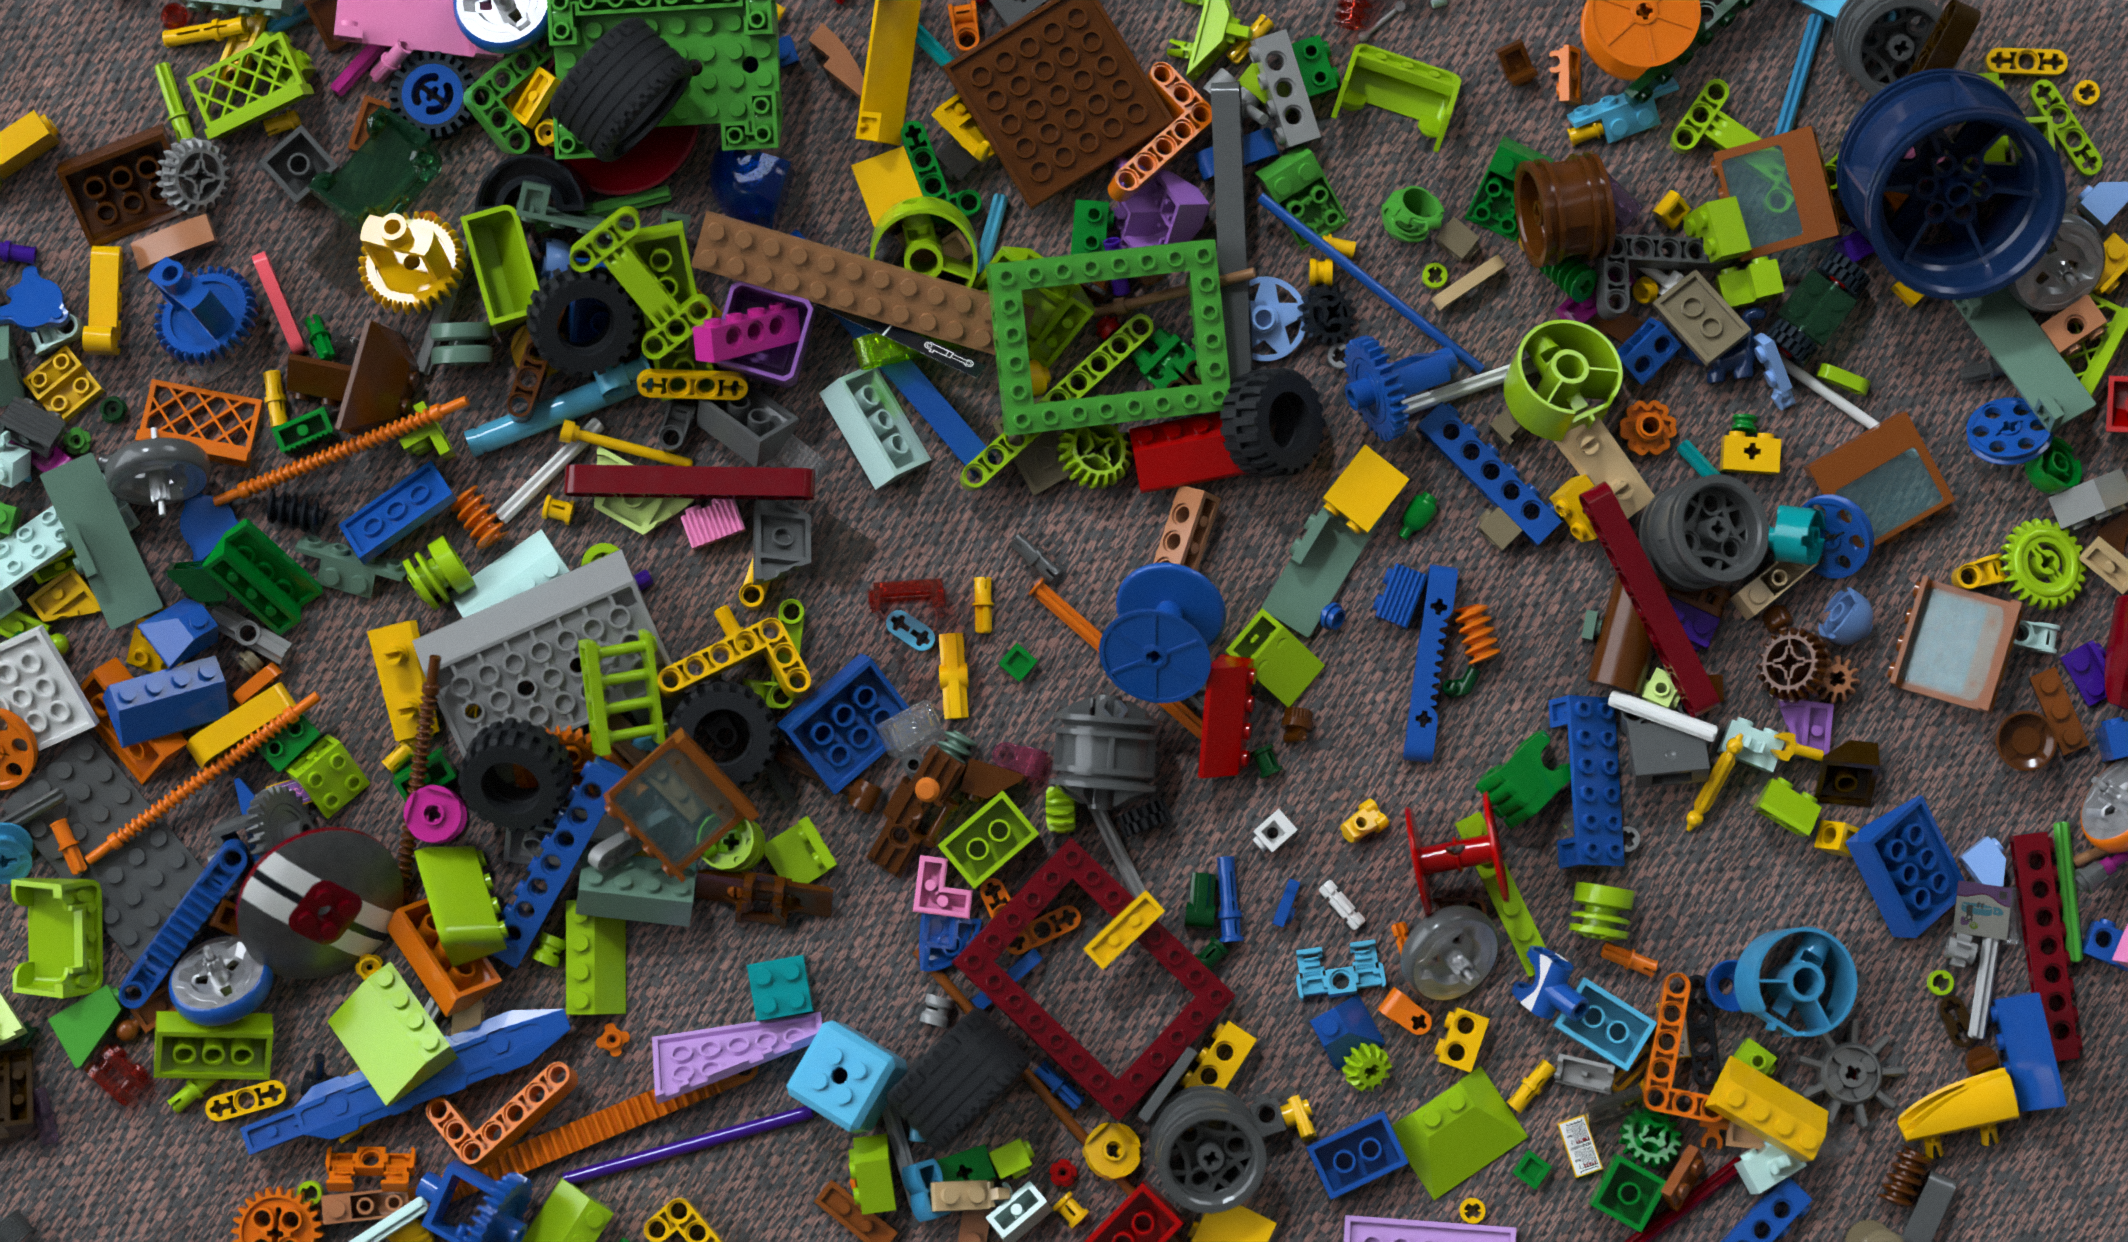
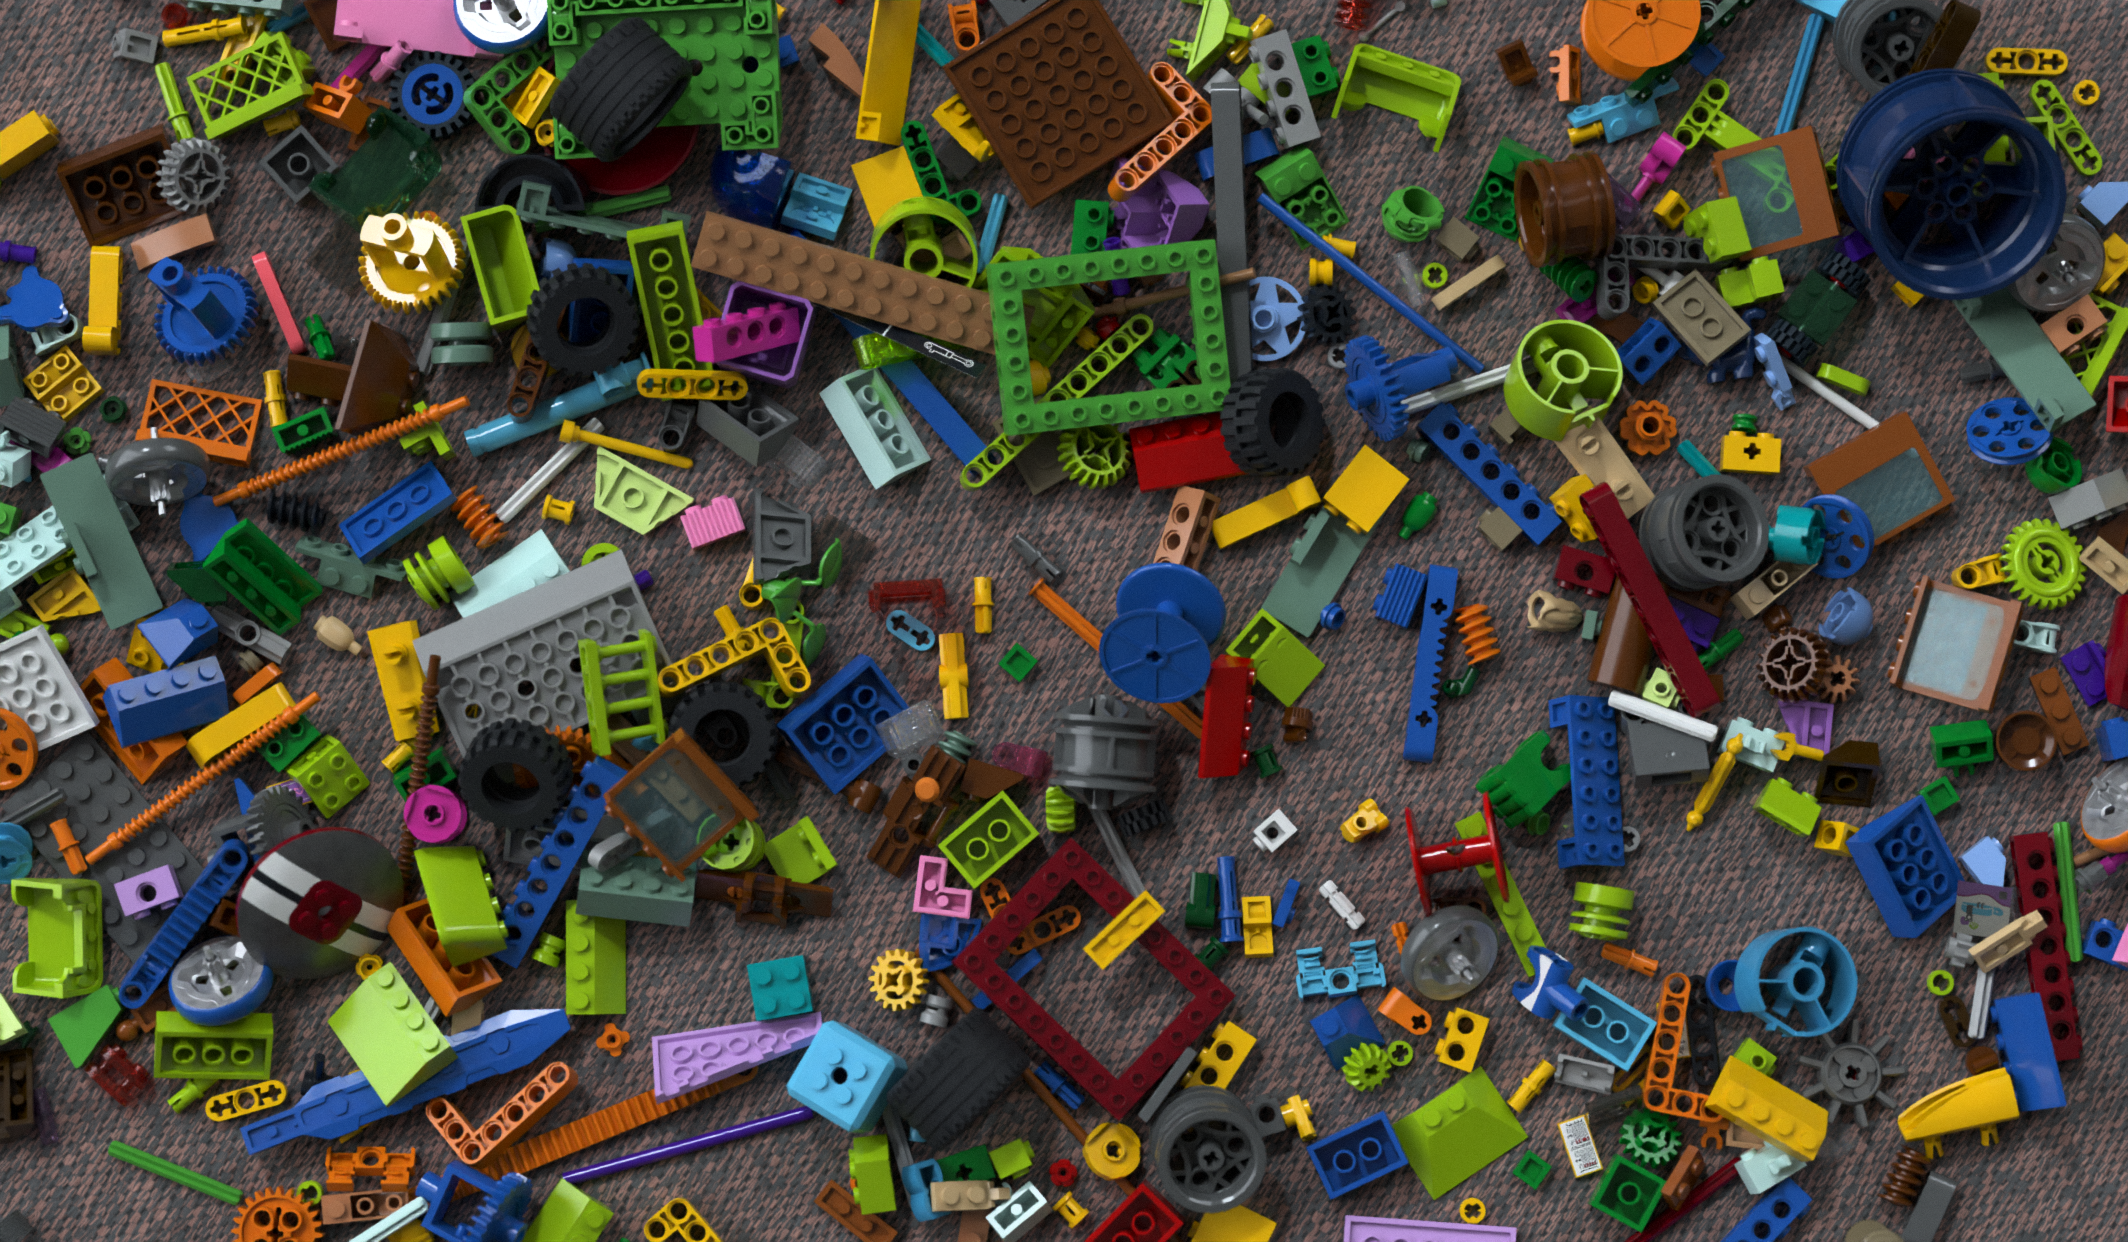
(131, 892): none -> lavender brick
(134, 46): none -> light grey bracket
(175, 1172): none -> bright green axle
(336, 635): none -> tan plant
(340, 105): none -> orange brick
(640, 282): lime beam -> none
(689, 482): dark red beam -> none
(785, 597): none -> bright green plant
(816, 206): none -> medium azure slope
(898, 979): none -> yellow gear
(1087, 338): none -> yellow plate
(1257, 926): none -> yellow slope
(1265, 512): none -> yellow beam
(1407, 1058): none -> lime bush
(1409, 278): none -> clear pin
(1418, 450): none -> sand green plate
(1538, 823): none -> bright green plate
(1555, 615): none -> tan piece
(1566, 571): none -> dark red brick
(1658, 163): none -> dark pink beam
(1706, 59): none -> blue plate
(1721, 648): none -> green axle
(1938, 795): none -> green bracket
(1961, 745): none -> green brick
(2007, 941): none -> tan hinge

